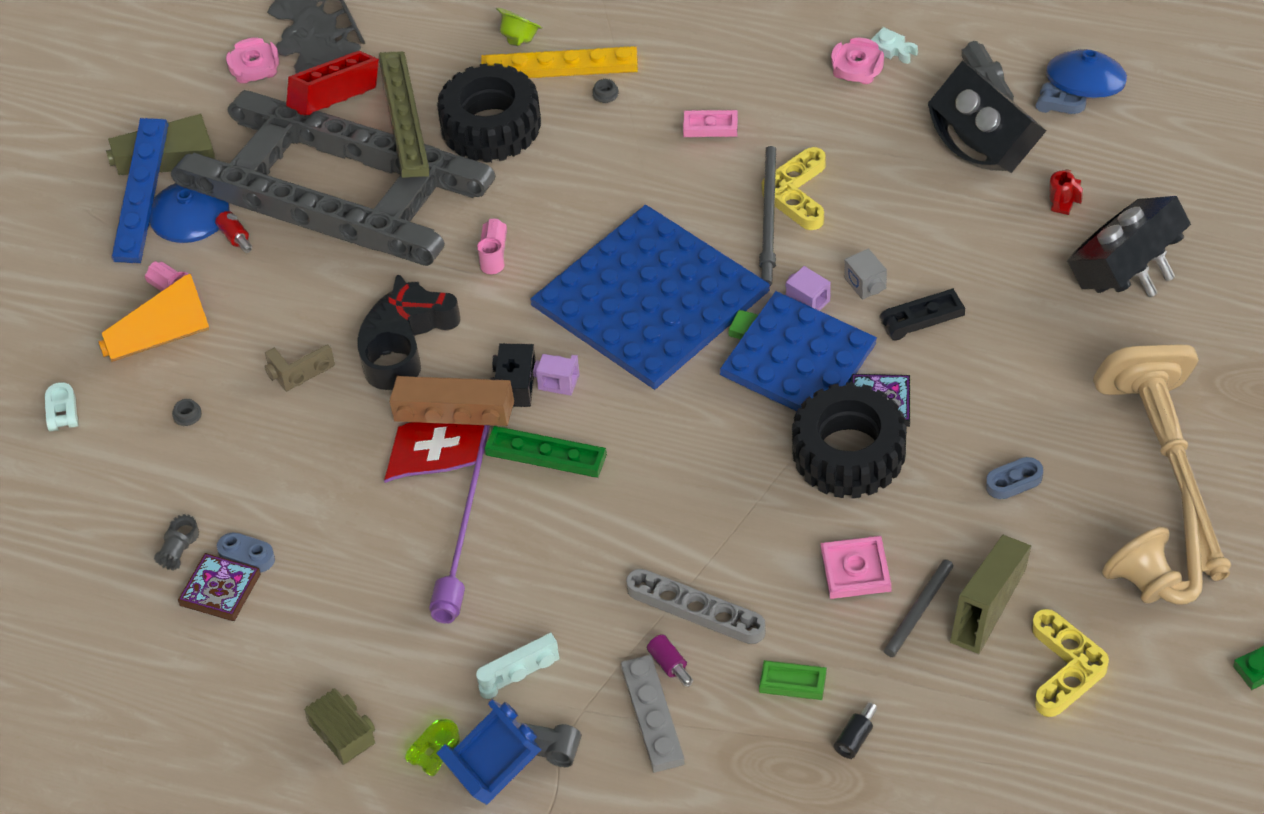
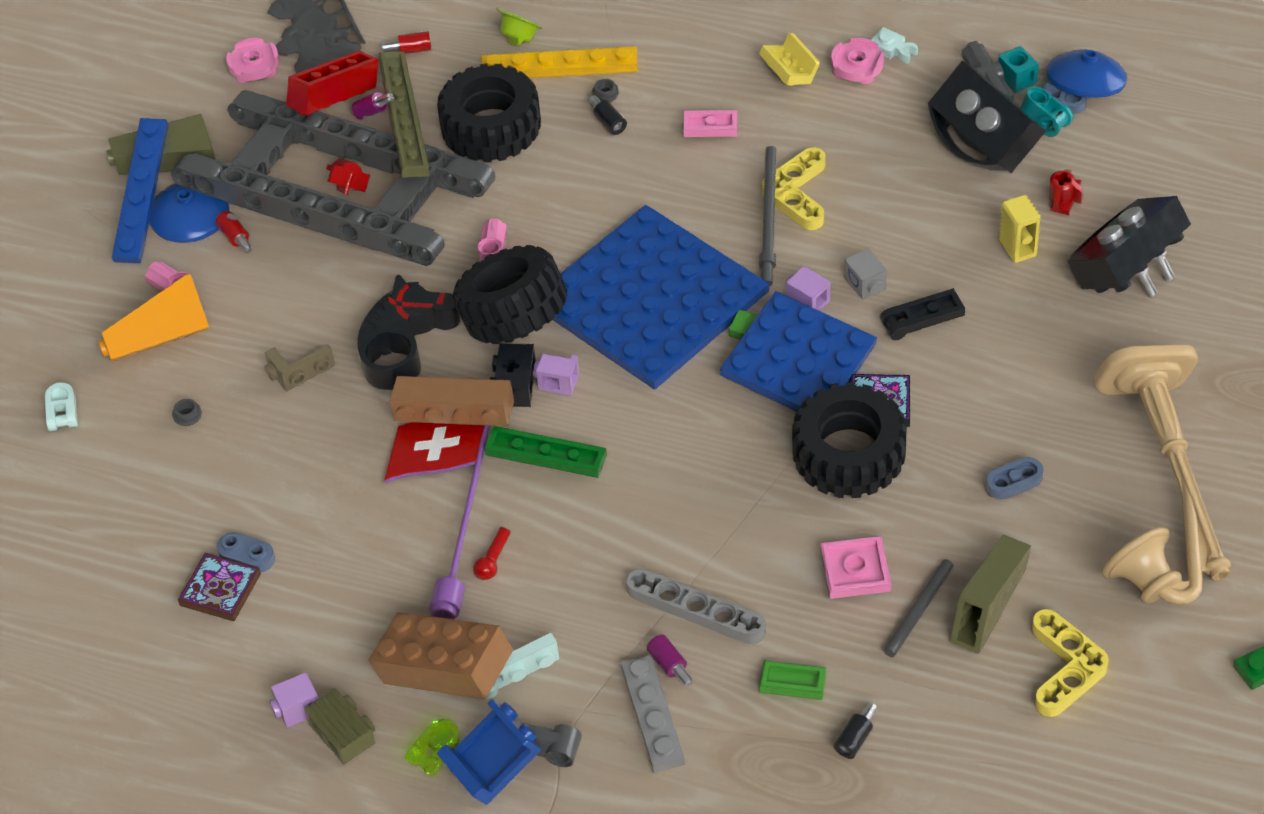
(176, 542): dark grey connector -> none
(292, 698): none -> lavender brick
(347, 175): none -> red piece
(371, 105): none -> magenta piece
(409, 43): none -> red piece
(441, 655): none -> medium nougat brick
(486, 567): none -> red bar
(510, 294): none -> black tyre
(608, 115): none -> black piece
(791, 61): none -> light yellow bracket
(1019, 69): none -> teal brick
(1019, 228): none -> light yellow brick
(1045, 110): none -> teal piece

